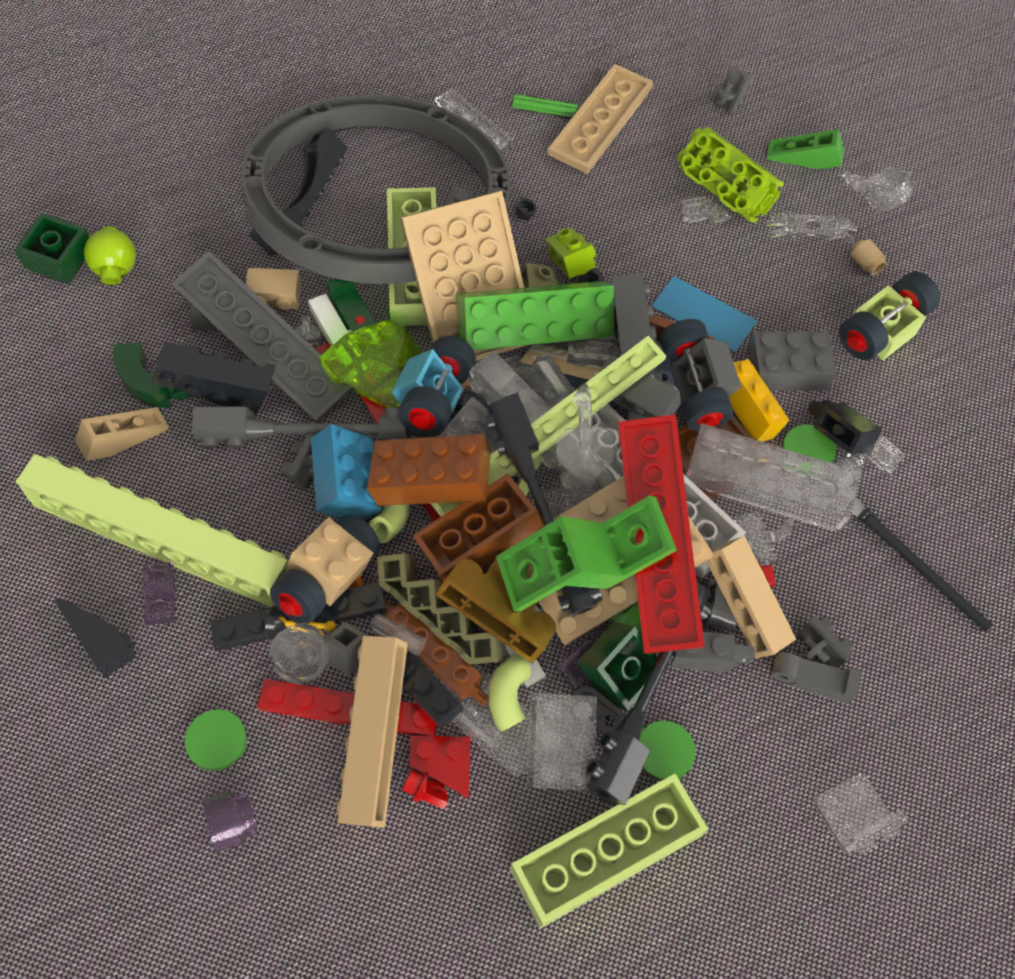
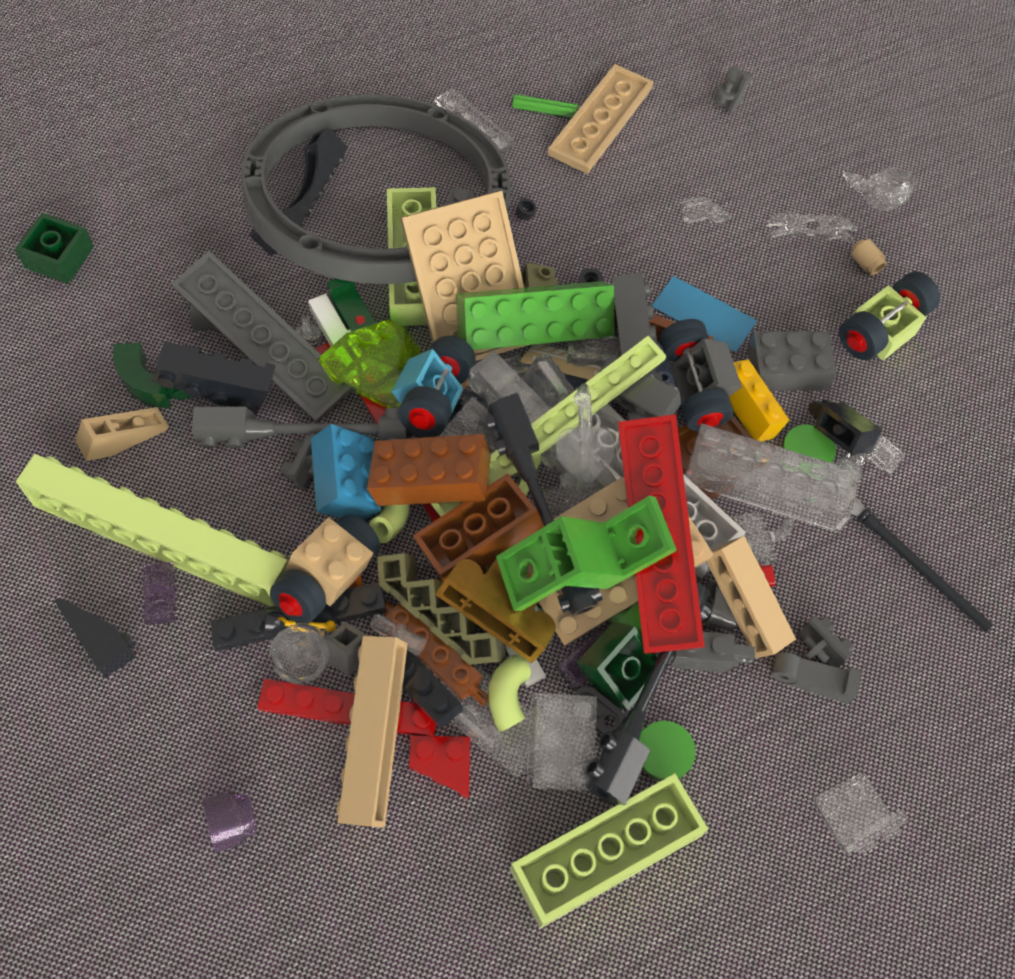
(110, 254): lime brick -> none
(215, 740): bright green tile -> none
(275, 286): tan brick -> none
(424, 789): red piece -> none
(571, 252): lime brick -> none
(729, 174): lime brick -> none
(809, 150): bright green slope -> none

